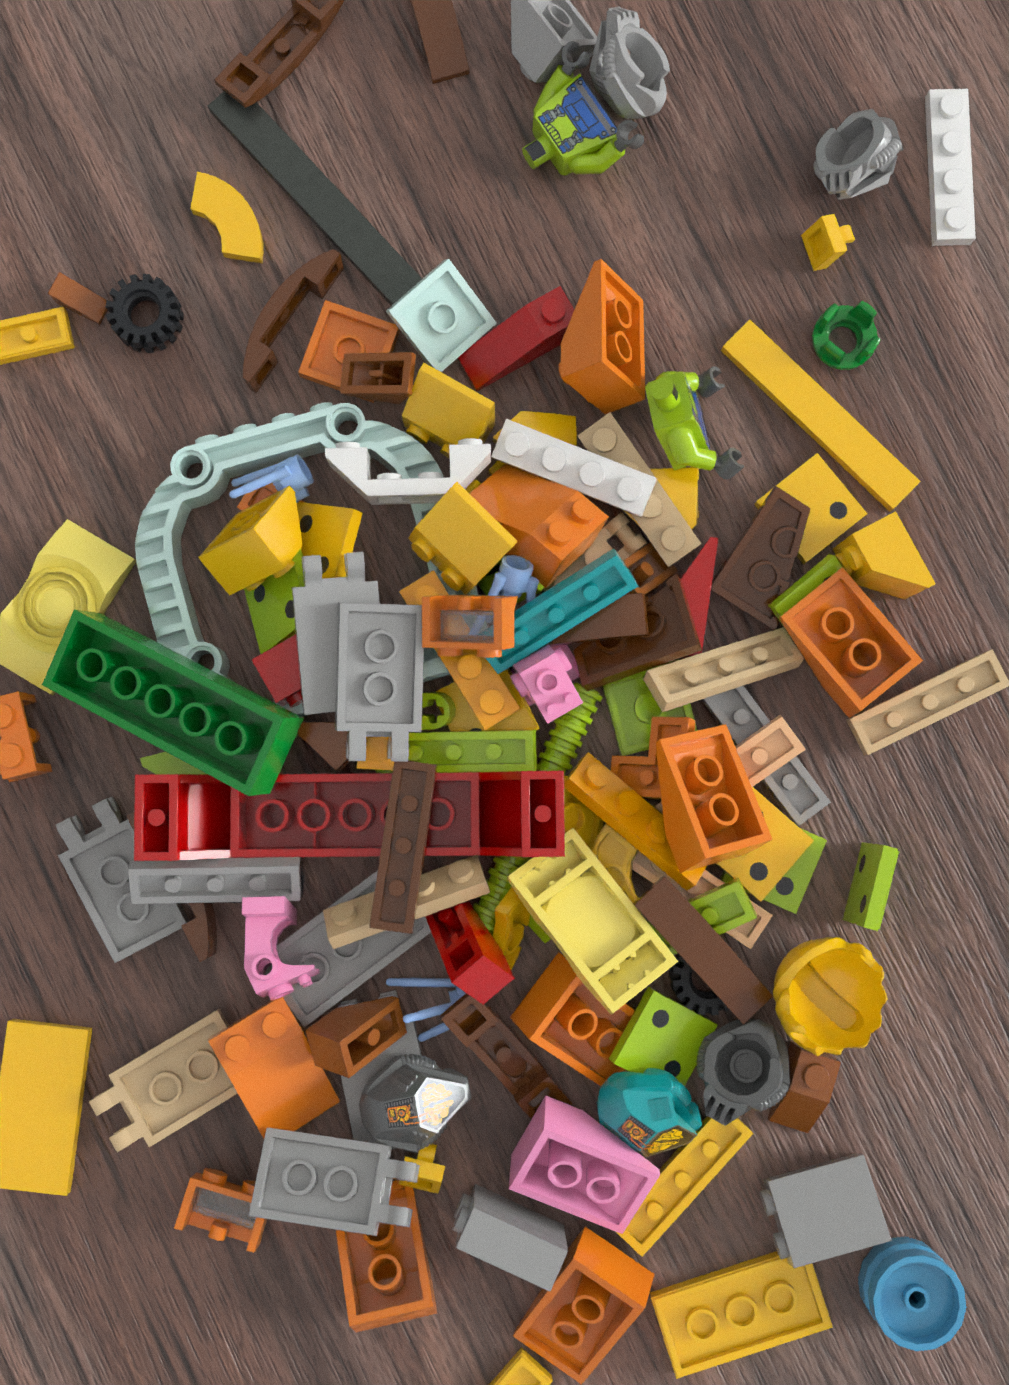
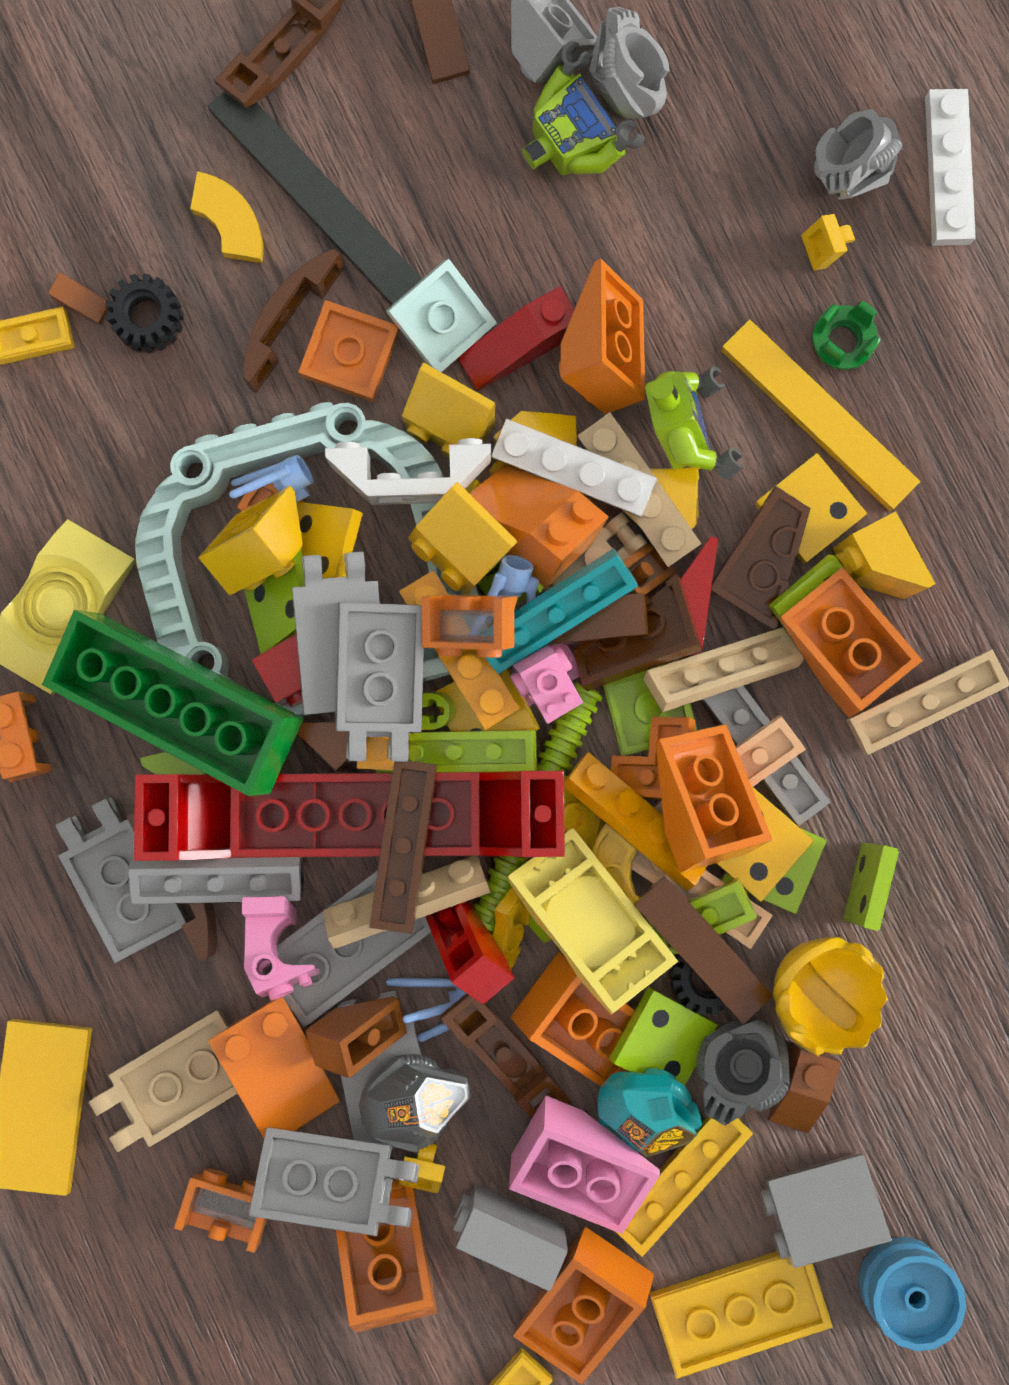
(378, 376): dark orange slope -> none

